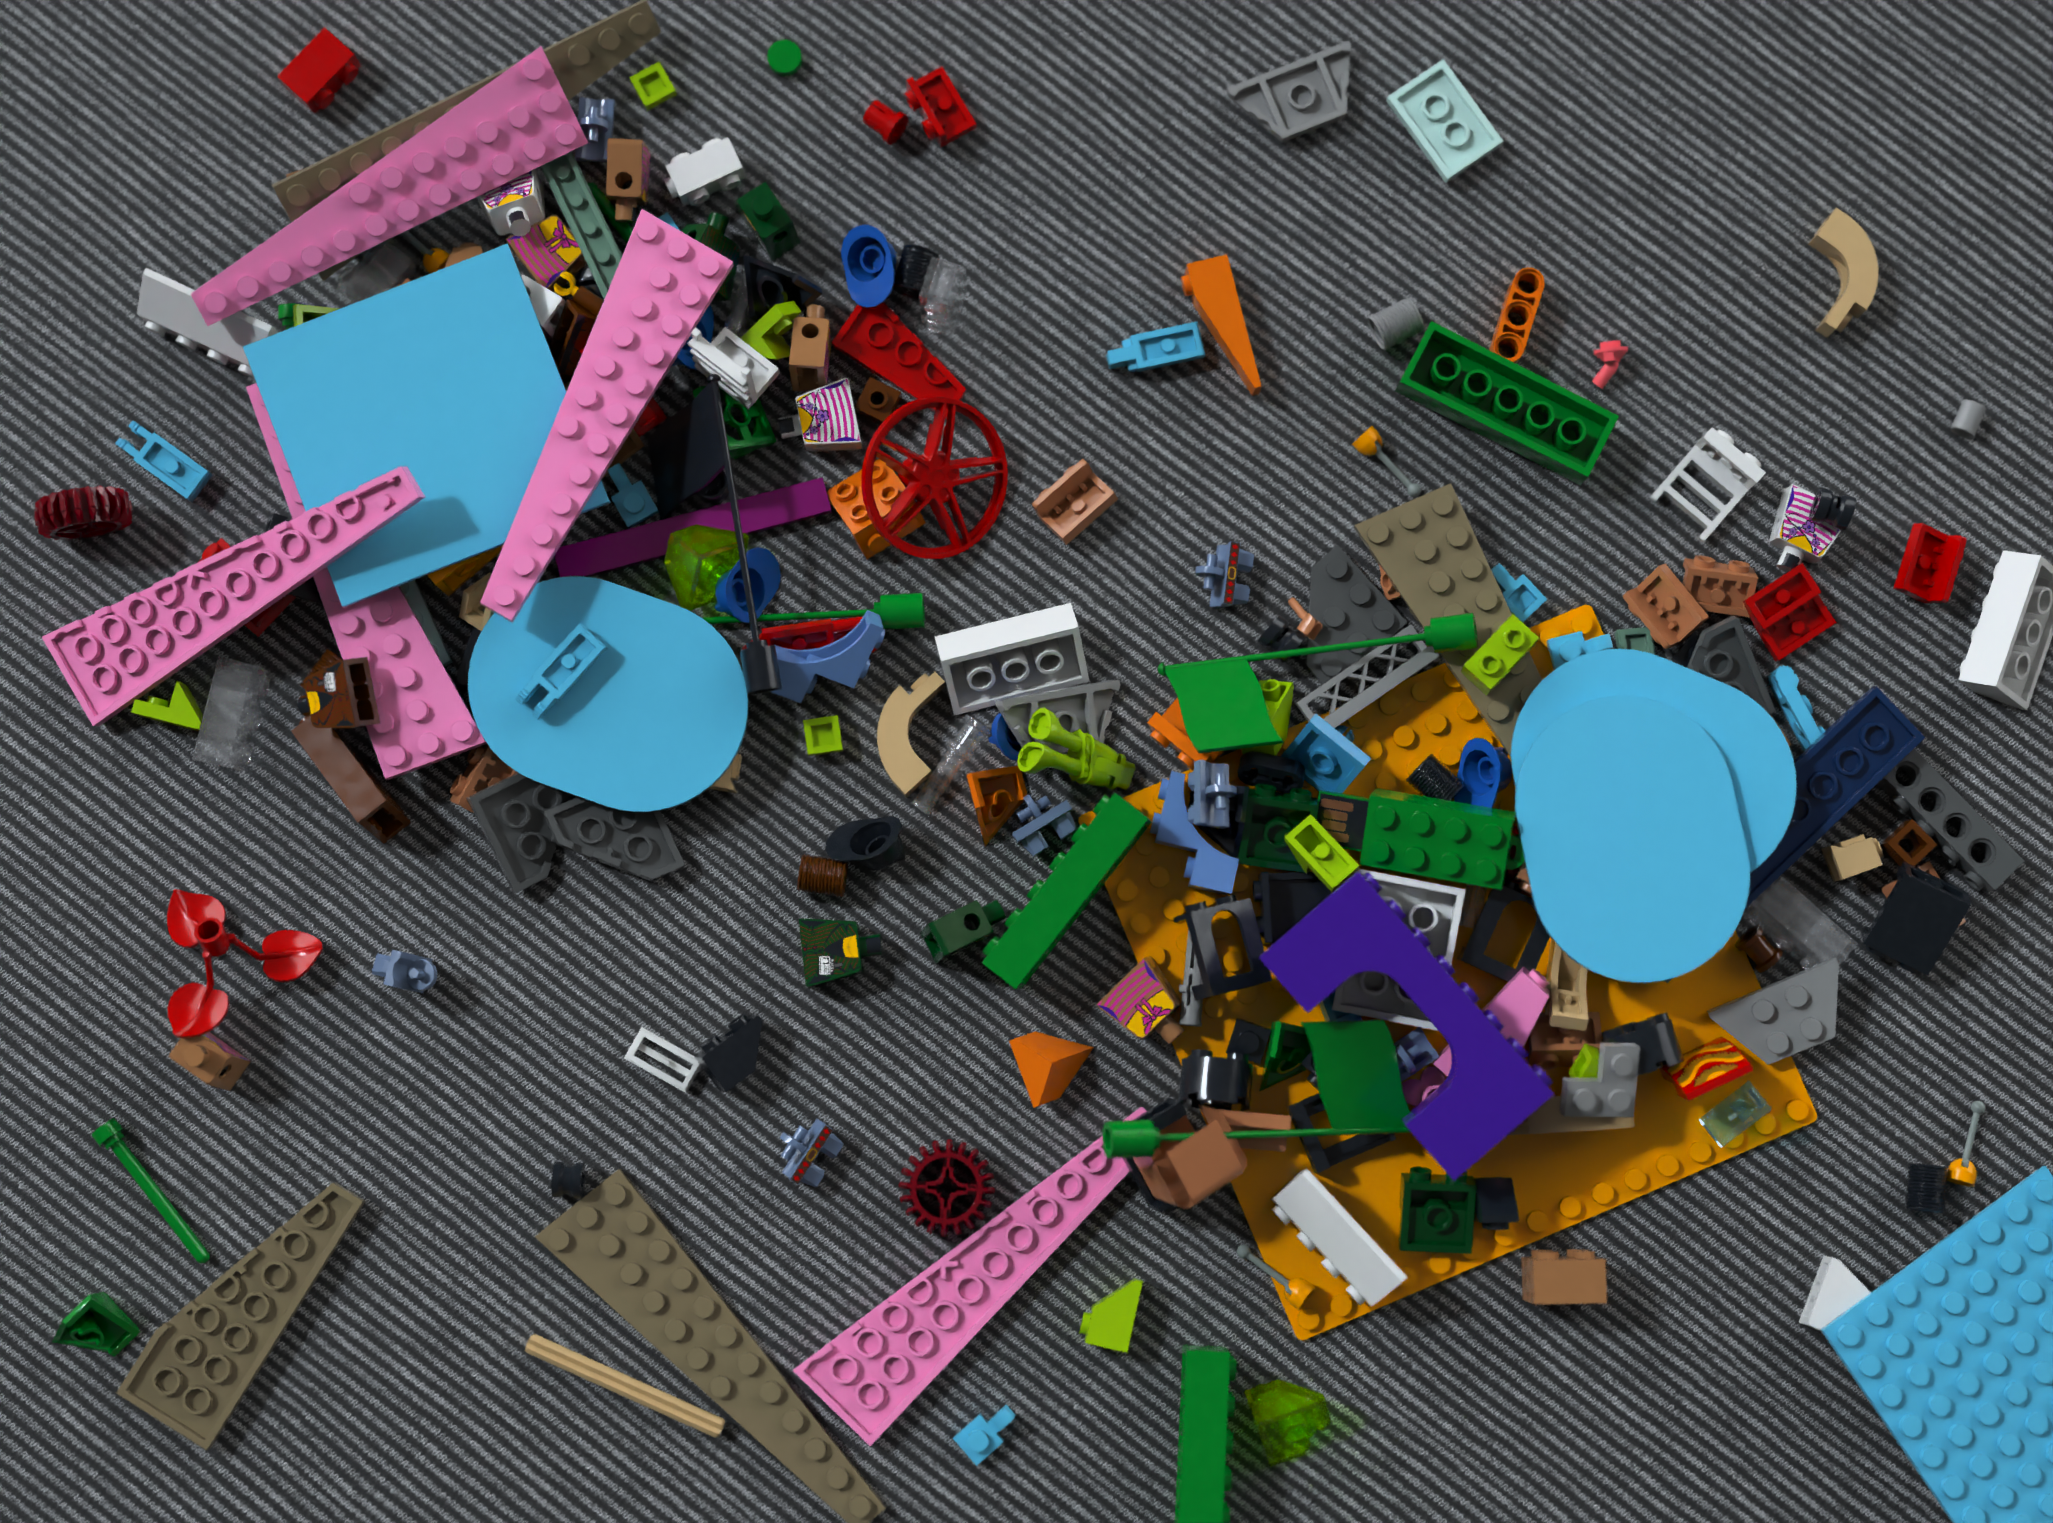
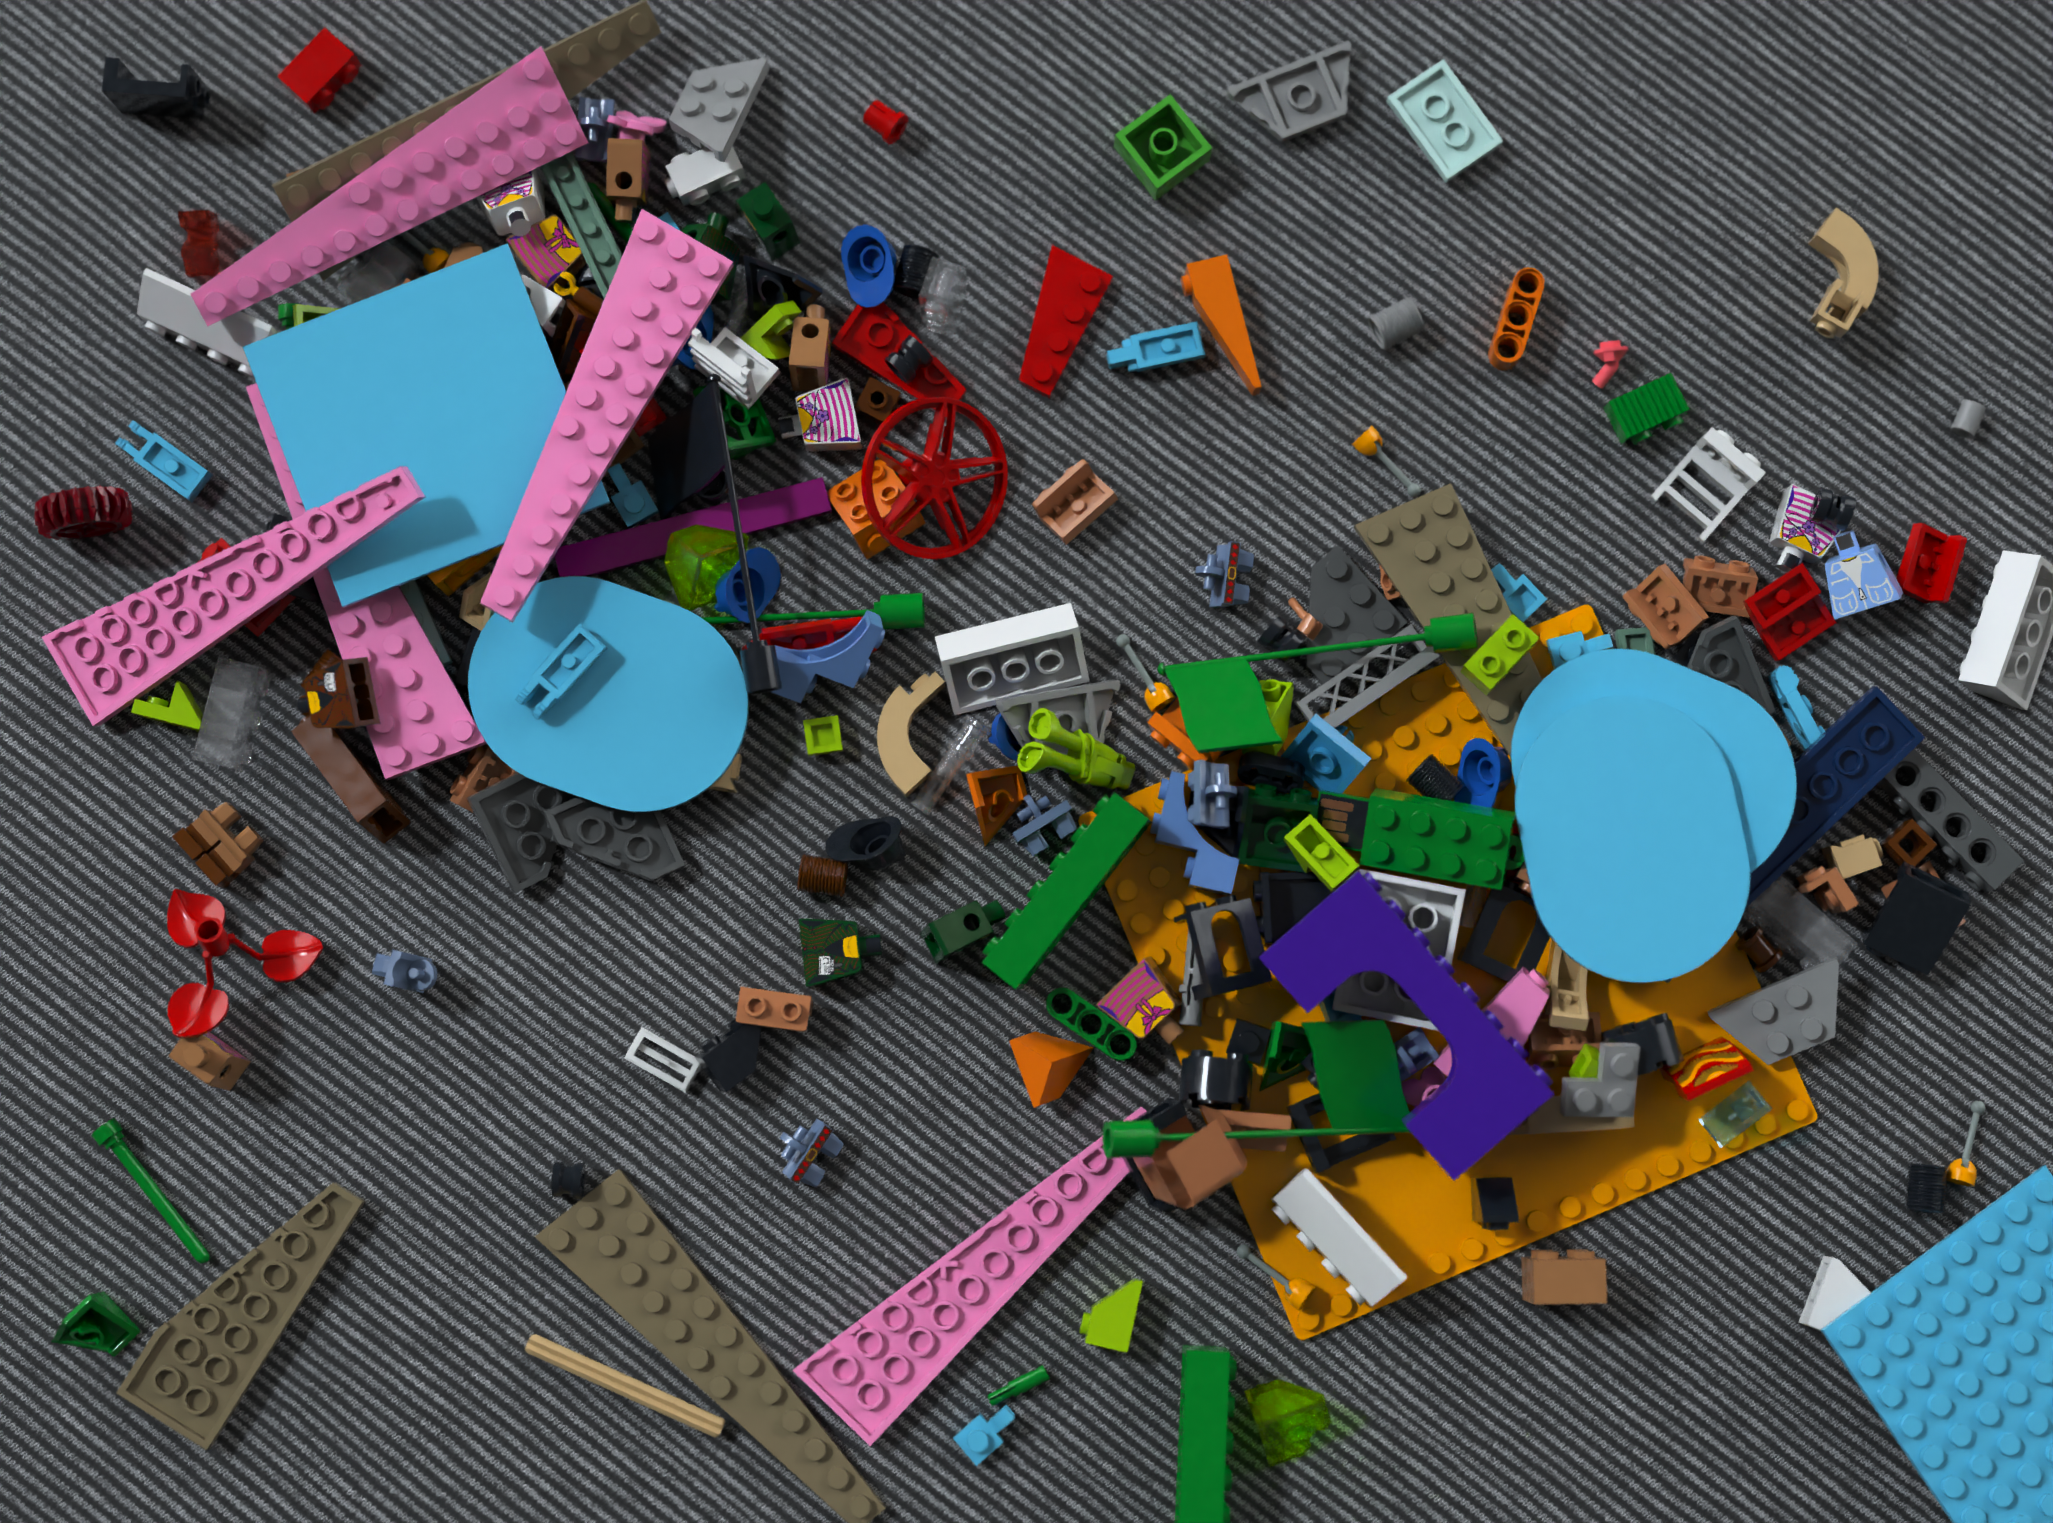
(155, 98): none -> black panel
(201, 248): none -> clear red leg
(215, 847): none -> medium nougat hips
(636, 128): none -> bright pink animal
(653, 86): lime plate -> none
(717, 104): none -> light grey wing
(774, 1009): none -> nougat bracket
(784, 58): green tile -> none
(908, 359): none -> black wheel
(922, 1186): dark red gear -> none
(940, 106): red bracket -> none
(1019, 1385): none -> green piece
(1063, 312): none -> red wing
(1108, 1029): none -> green beam
(1157, 694): none -> hinge
(1162, 147): none -> bright green brick
(1436, 1212): dark green plate -> none
(1507, 403): green brick -> none
(1647, 409): none -> green brick
(1831, 889): none -> nougat bracket
(1850, 307): none -> tan window
(1859, 577): none -> light blue torso

